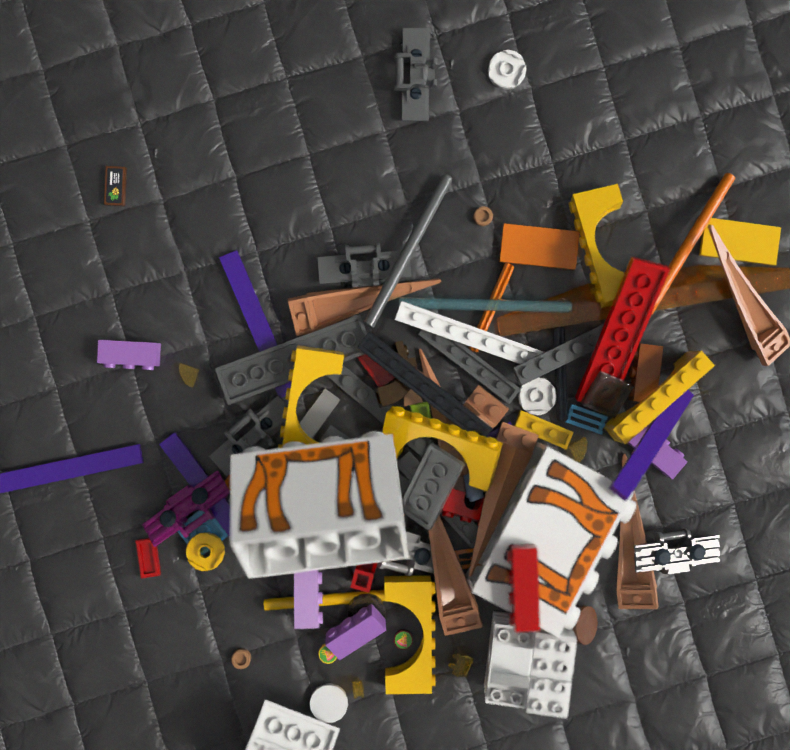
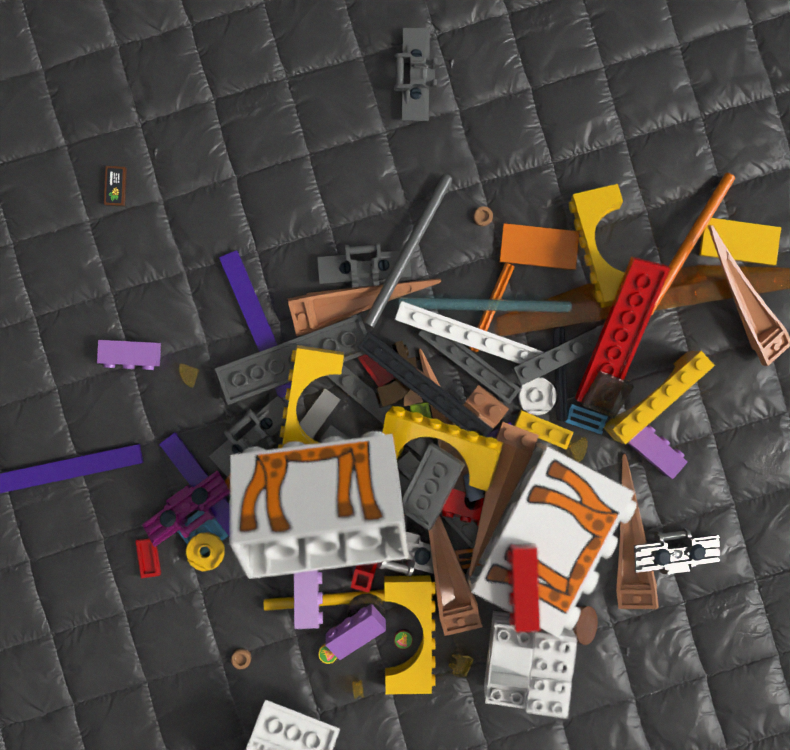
(328, 703): white tile -> none
(507, 69): white tile -> none
(645, 371): dark orange brick -> none
(648, 447): dark purple tile -> none

